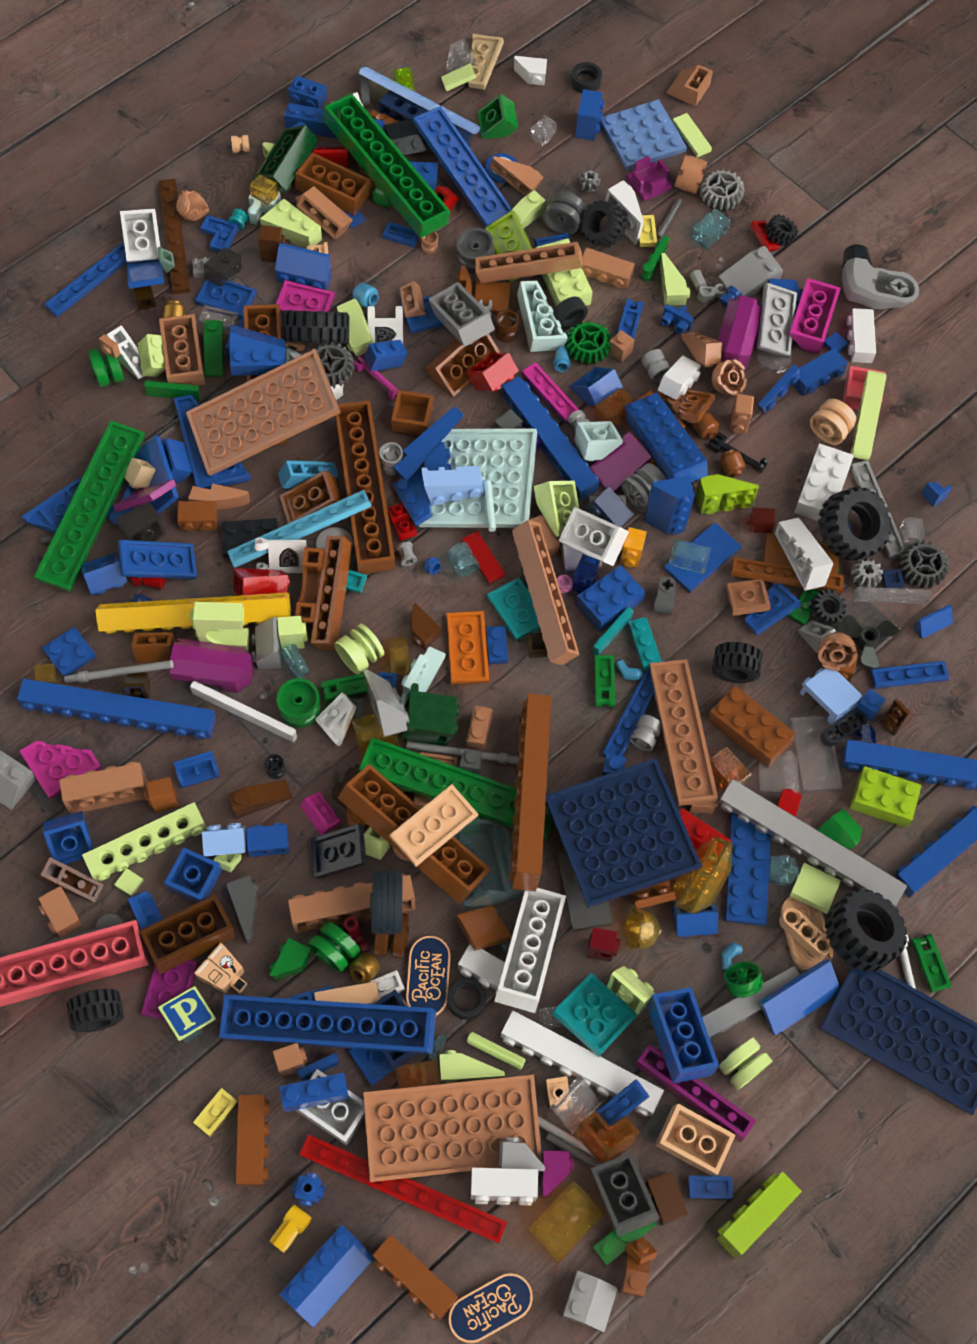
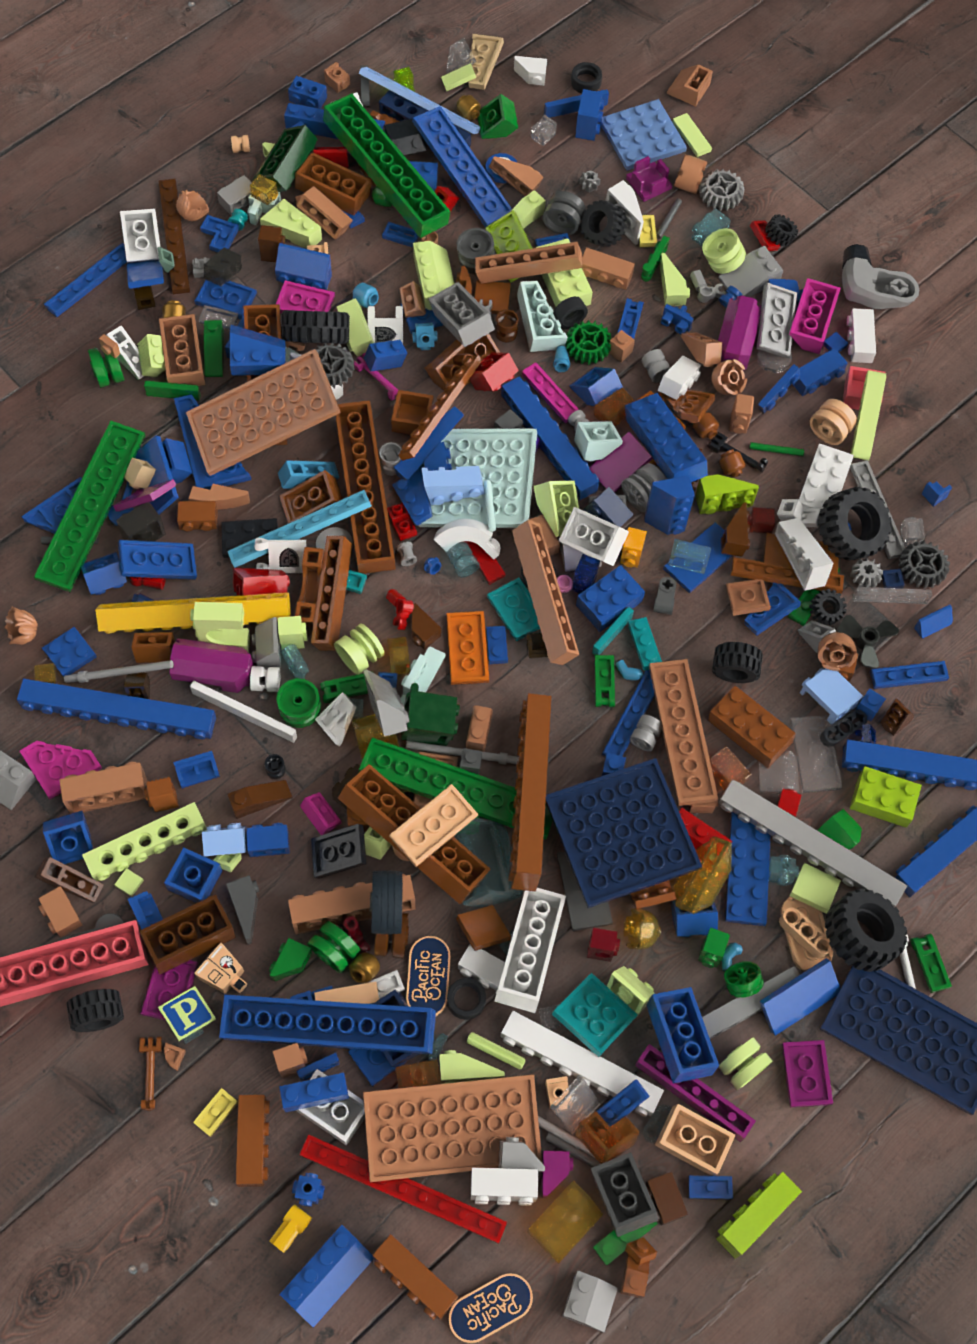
(20, 626): none -> nougat hair
(150, 1050): none -> dark orange hinge
(174, 1055): none -> nougat tile
(235, 194): none -> light grey brick
(271, 682): none -> white wheel
(337, 77): none -> nougat brick
(403, 608): none -> red bar
(421, 330): none -> dark azure brick
(432, 269): none -> yellowish green slope
(440, 407): none -> dark orange plate
(467, 530): none -> white arch
(468, 107): none -> pearl gold head
(568, 105): none -> blue tile
(713, 948): none -> green brick
(724, 251): none -> yellowish green wheel
(735, 537): none -> reddish brown slope
(776, 449): none -> green bar
(794, 509): none -> white brick
(807, 1073): none -> magenta plate

